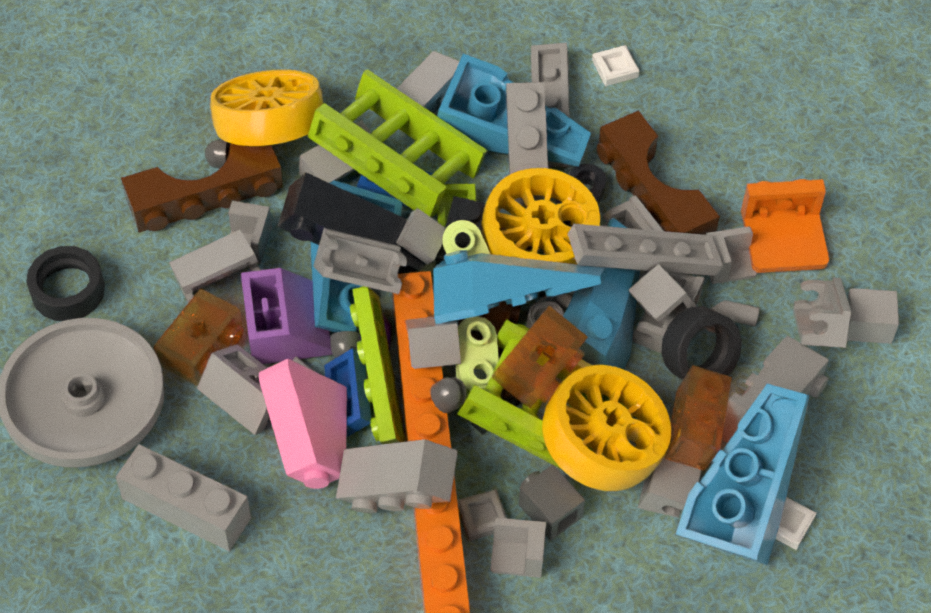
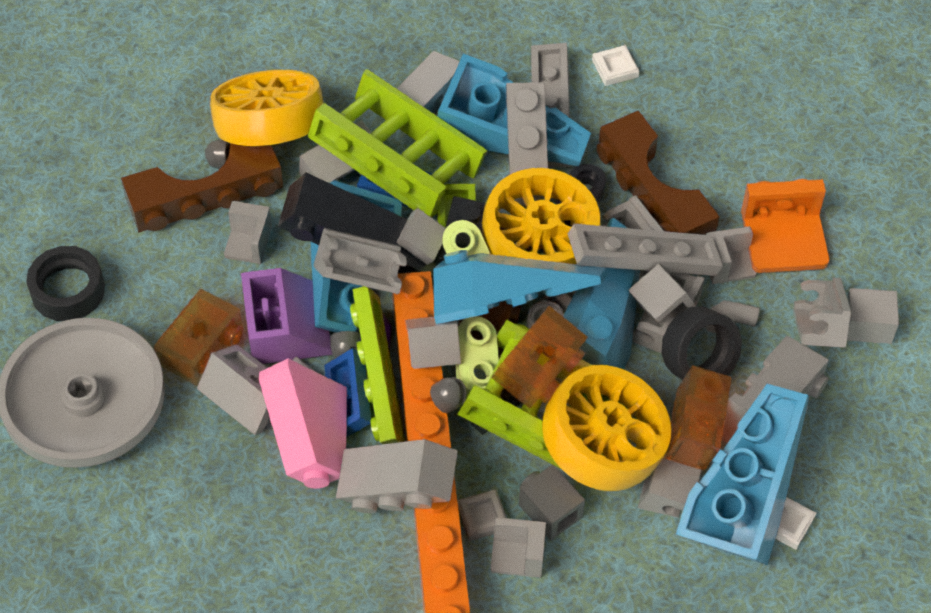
(184, 497): light grey brick -> none
(213, 263): light grey hinge -> none

